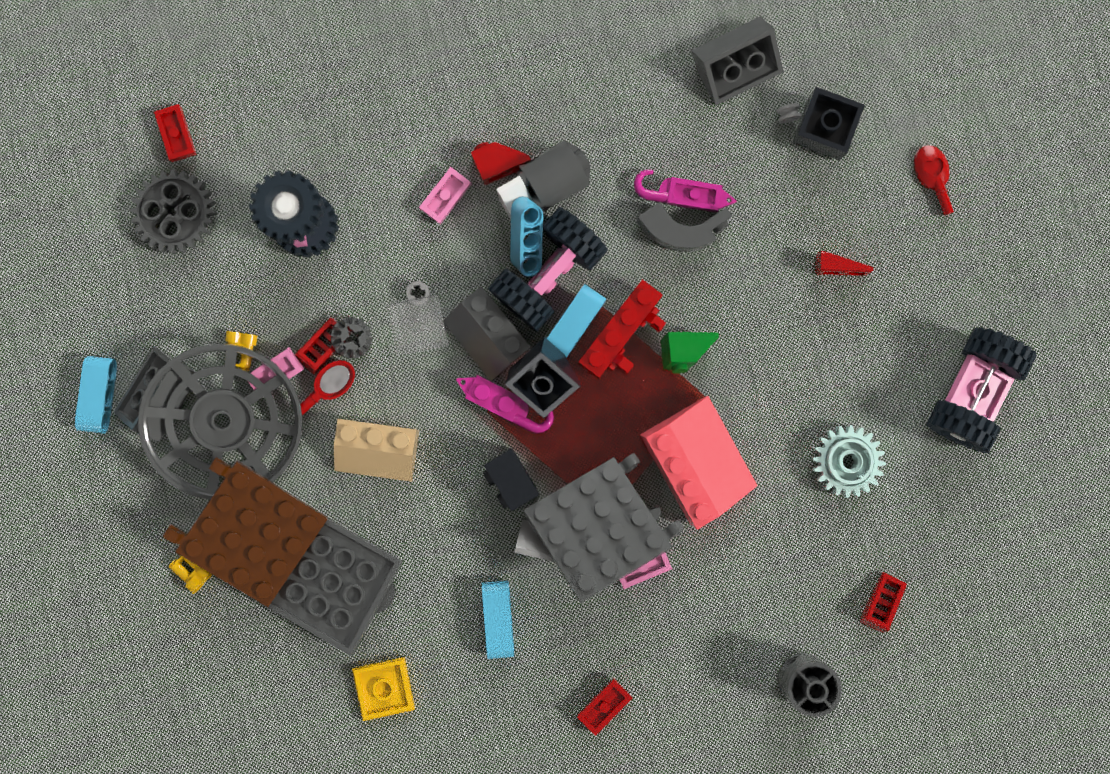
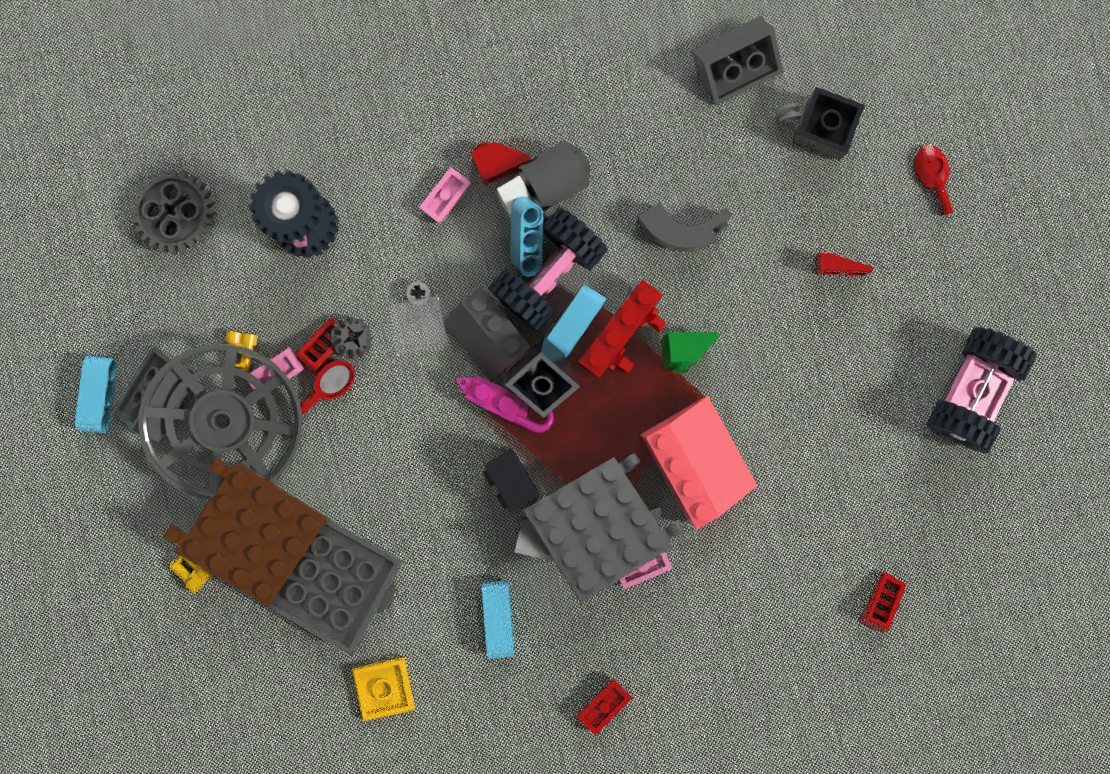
(175, 133): red plate -> none
(375, 450): tan slope -> none
(685, 193): dark pink plate -> none
(809, 685): dark grey cylinder -> none
(864, 461): light aqua gear -> none

